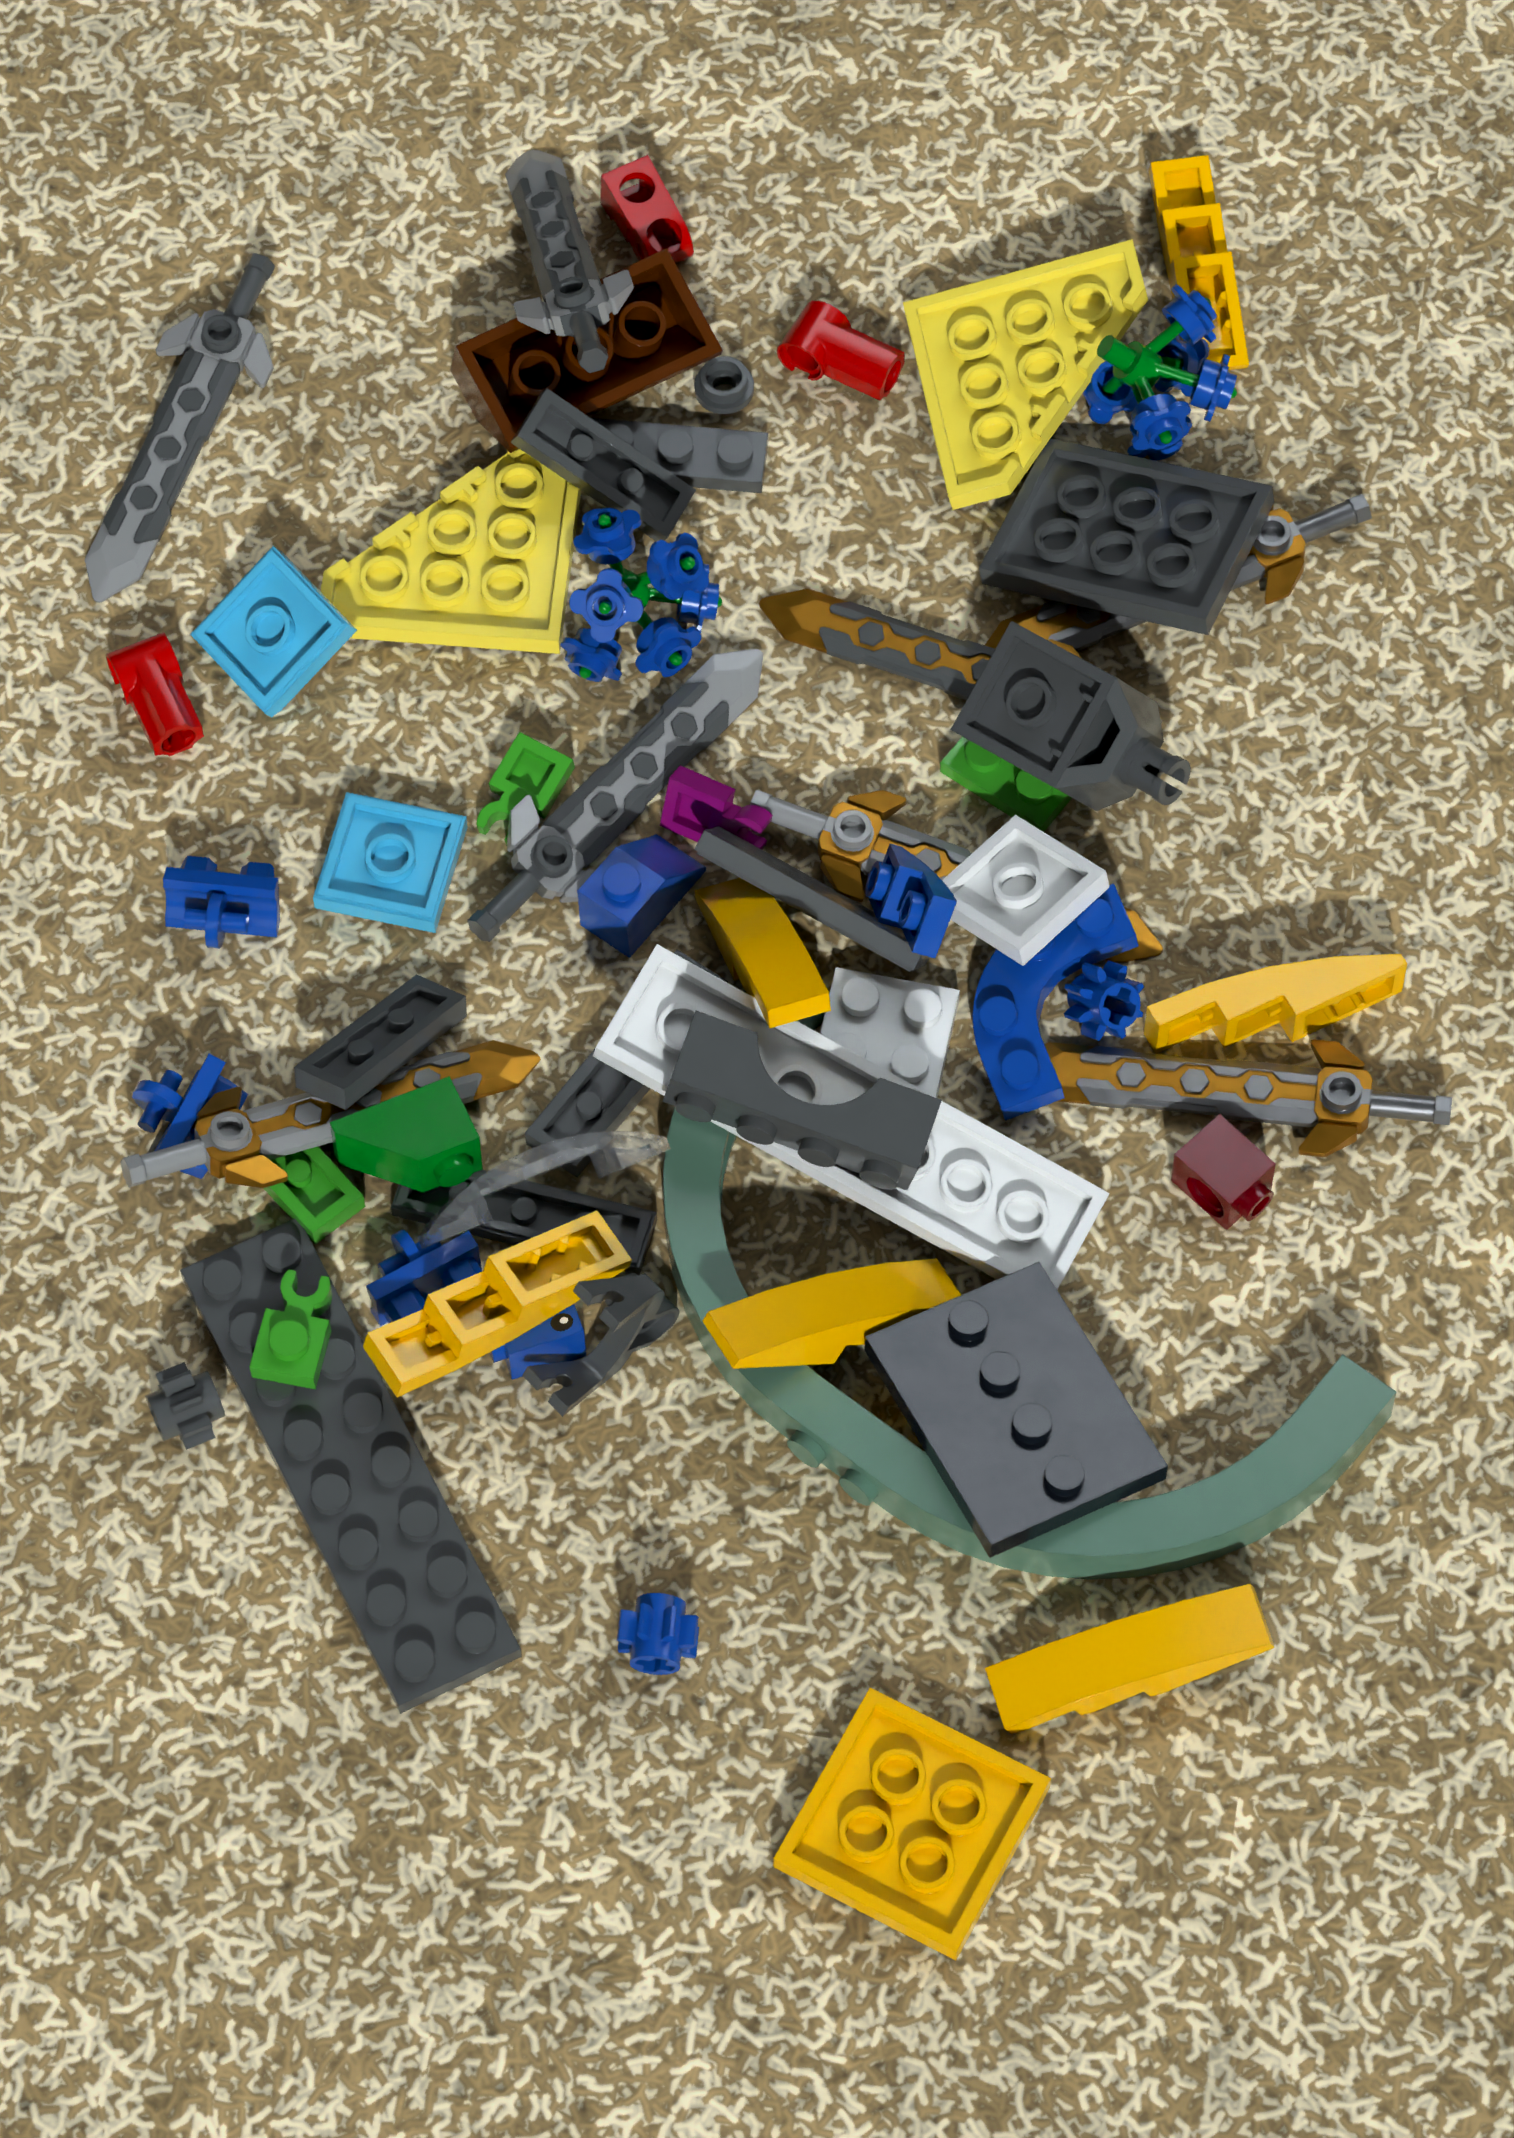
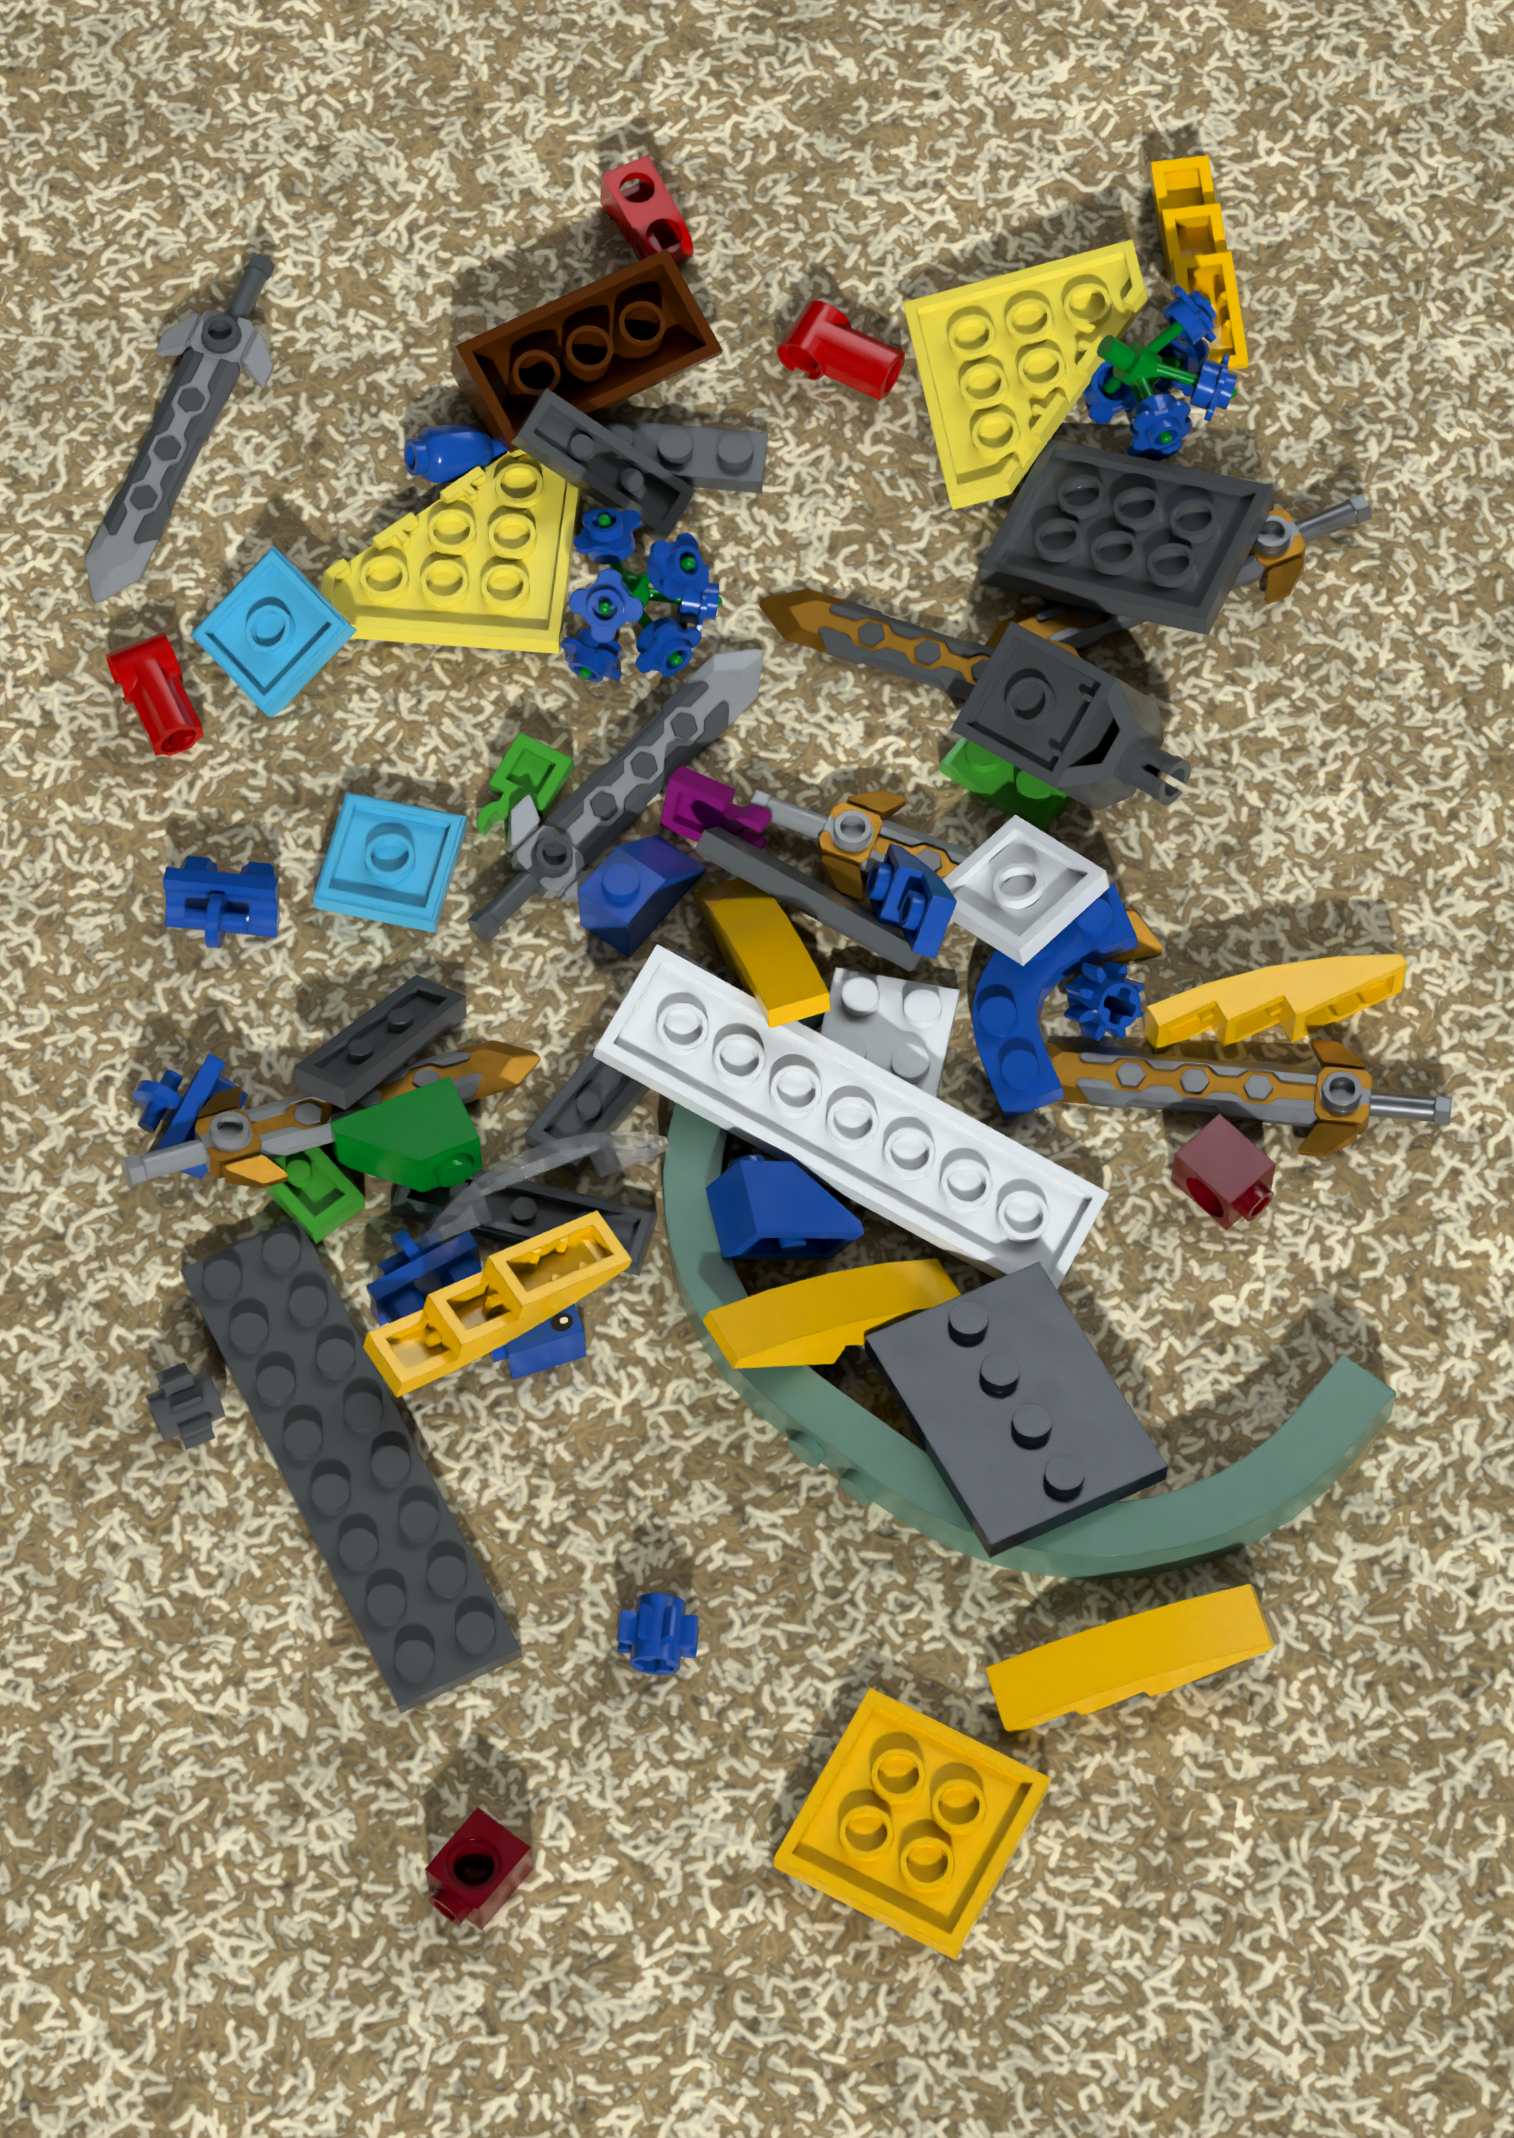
(294, 1340): bright green plate -> none
(450, 452): none -> blue plant
(484, 1843): none -> dark red brick
(562, 260): sword -> none
(636, 1318): dark grey piece -> none
(724, 371): dark grey plate -> none
(725, 1081): dark grey arch -> none
(777, 1213): none -> blue slope

